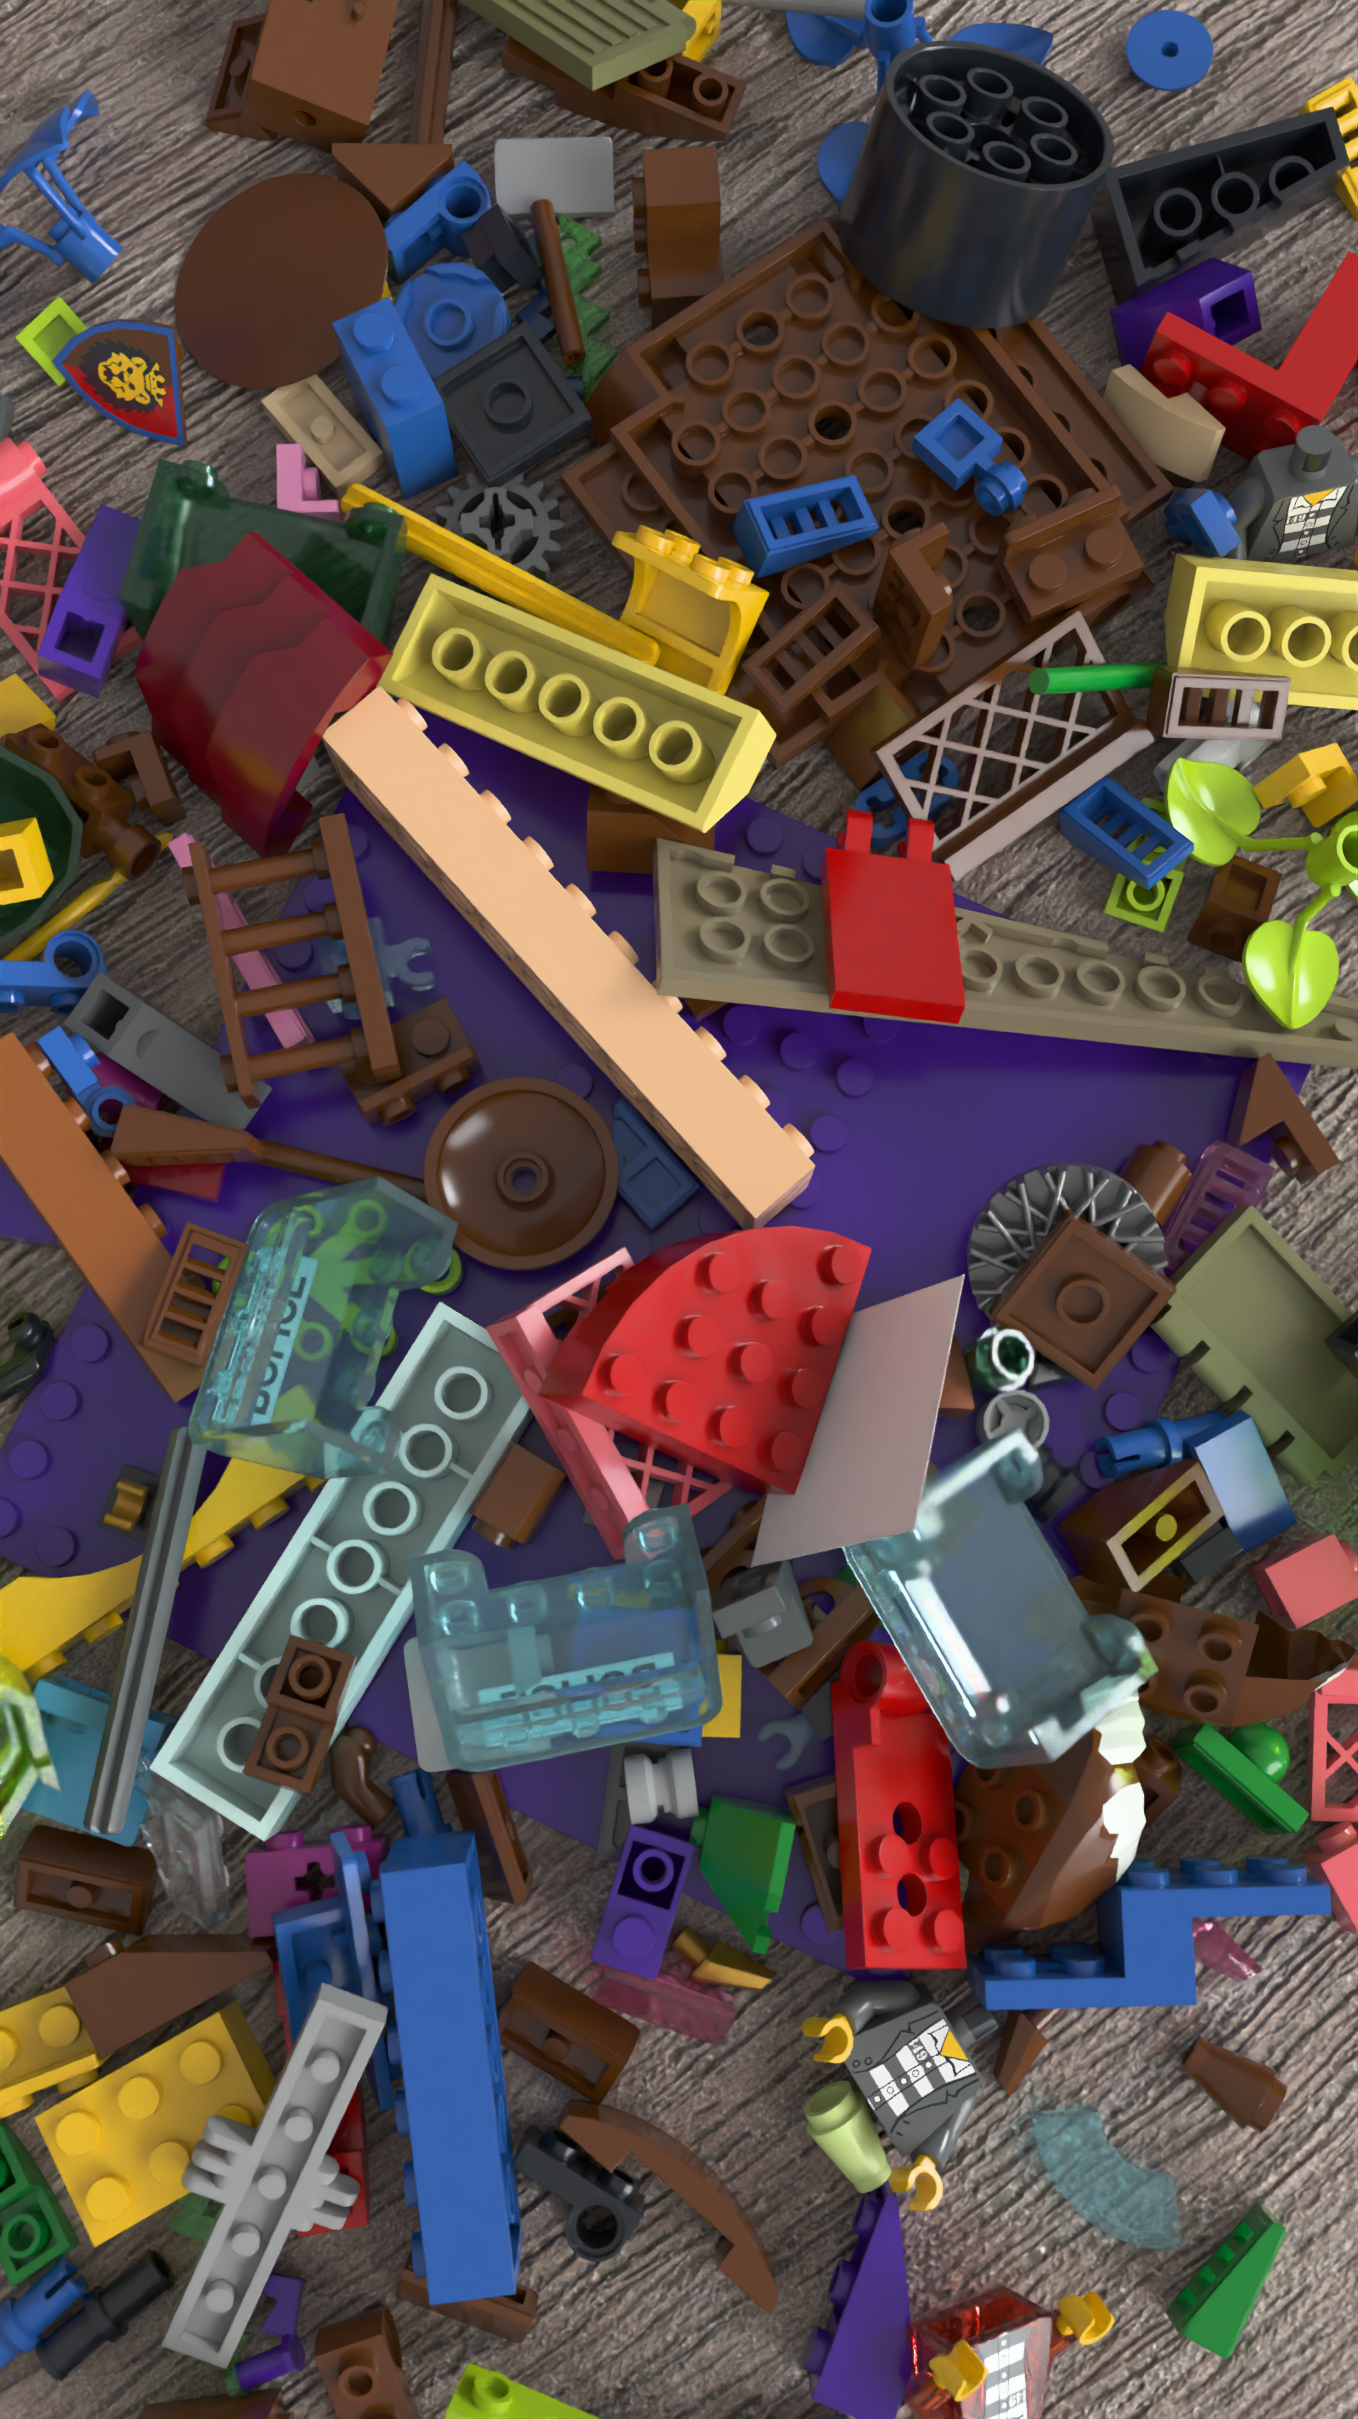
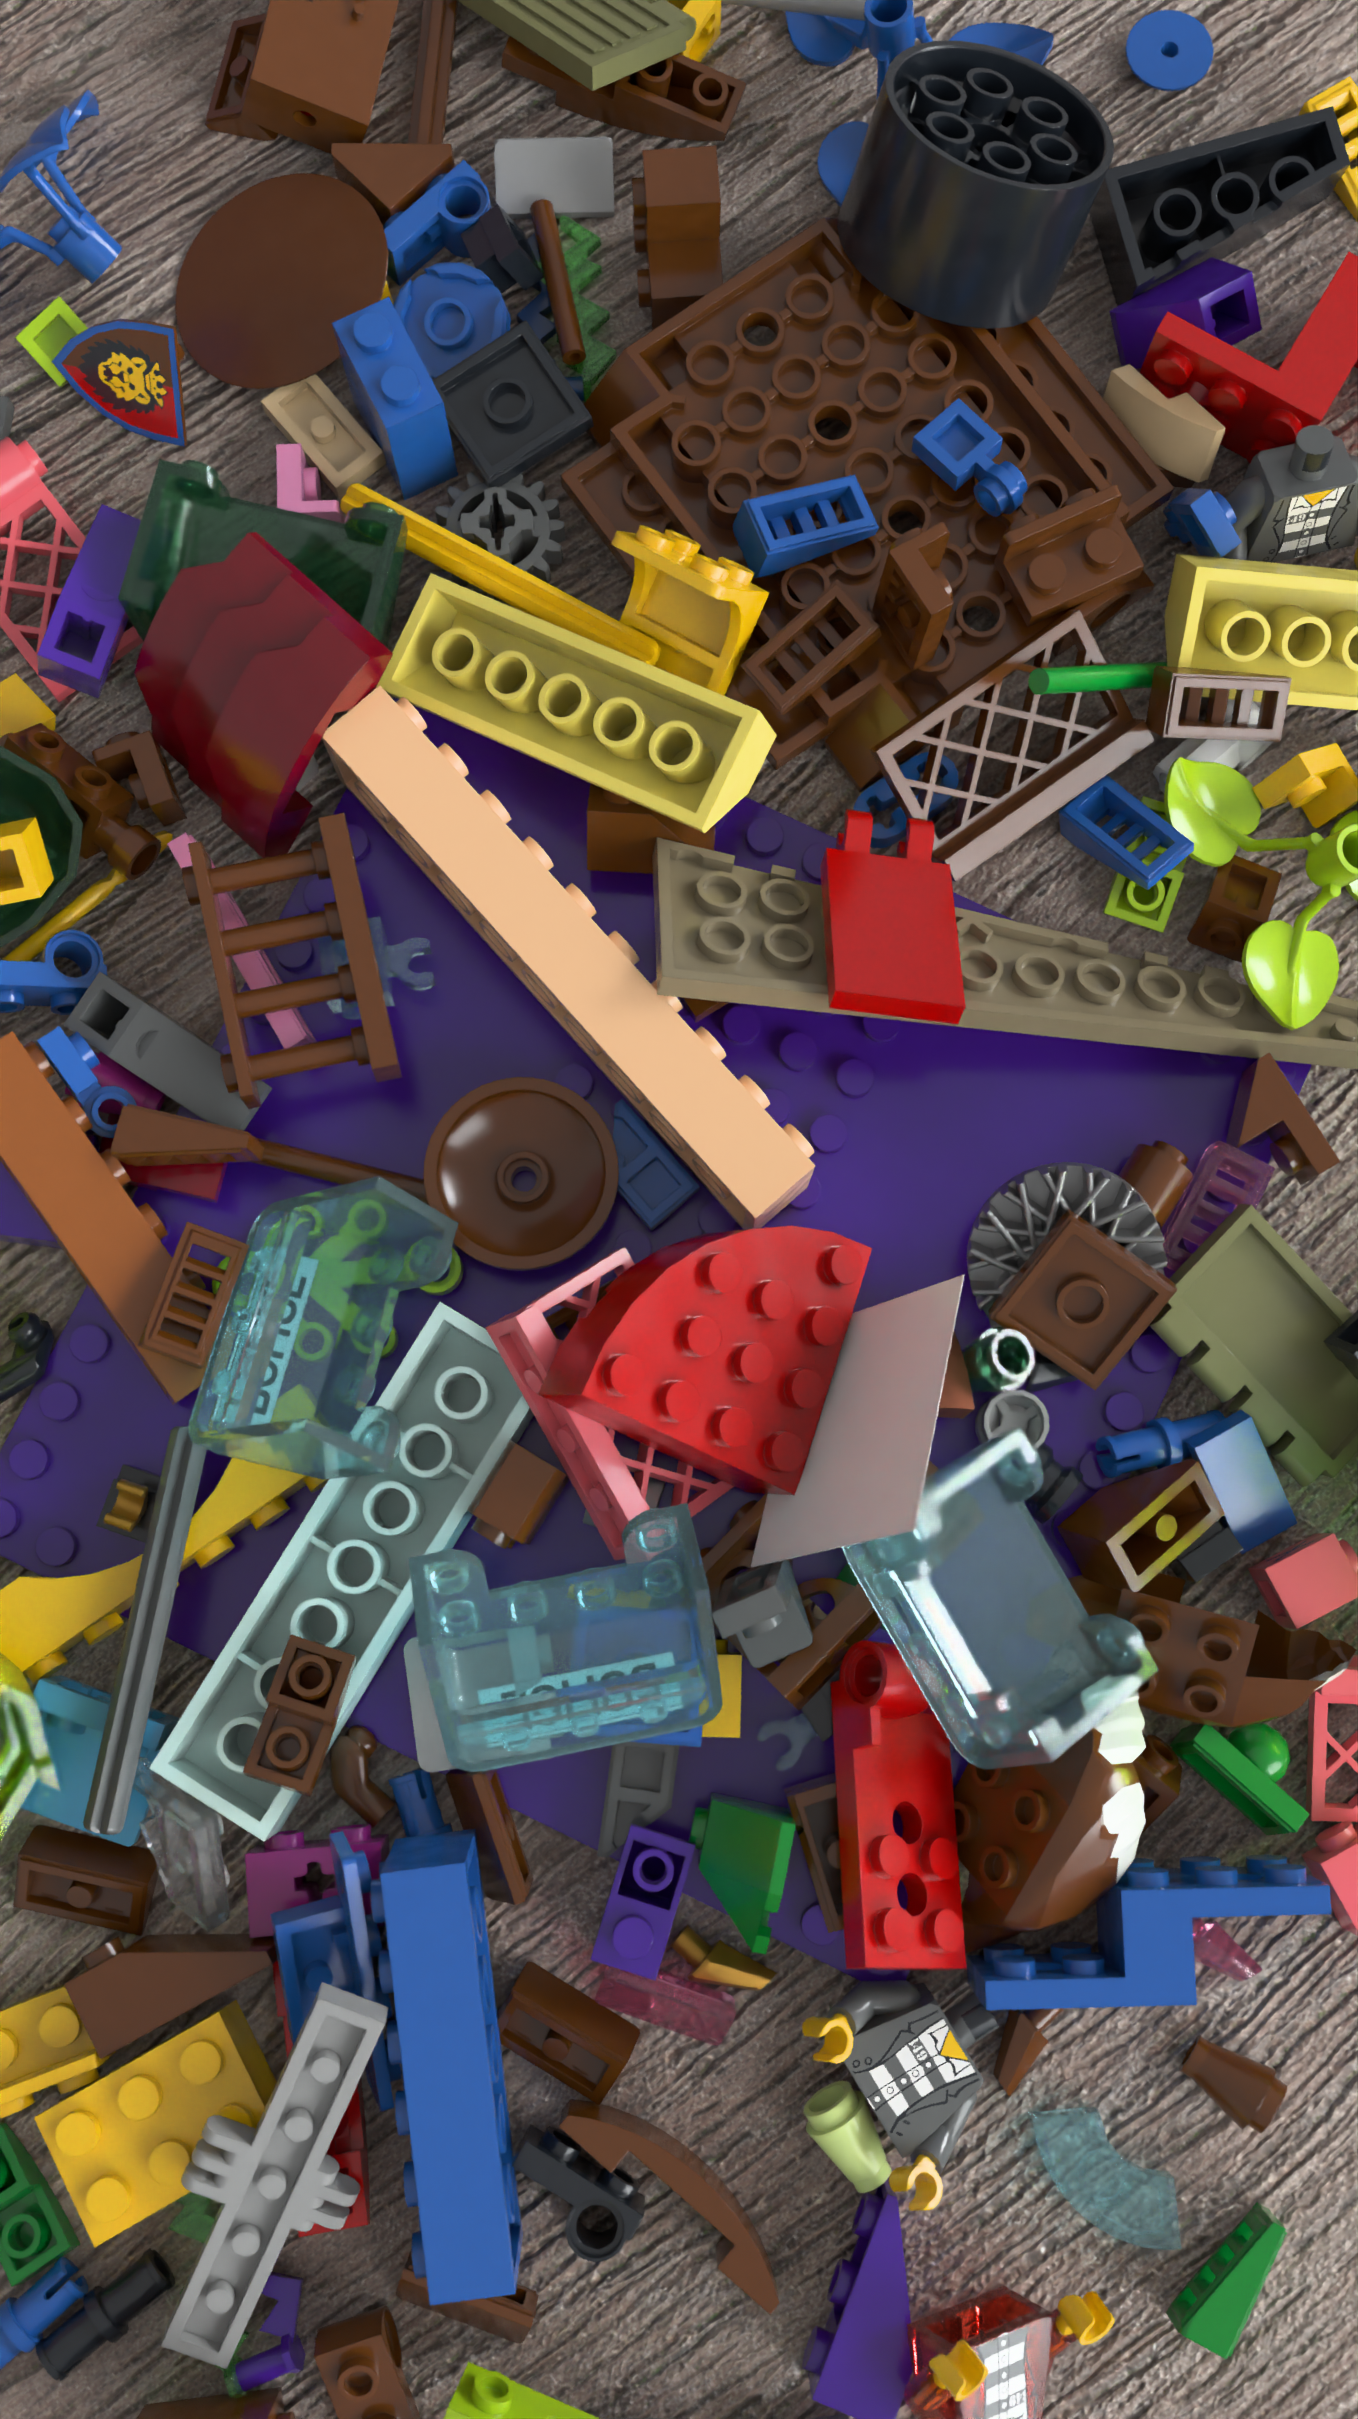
(431, 1059): reddish brown bracket -> none
(661, 1785): light grey wheel -> none

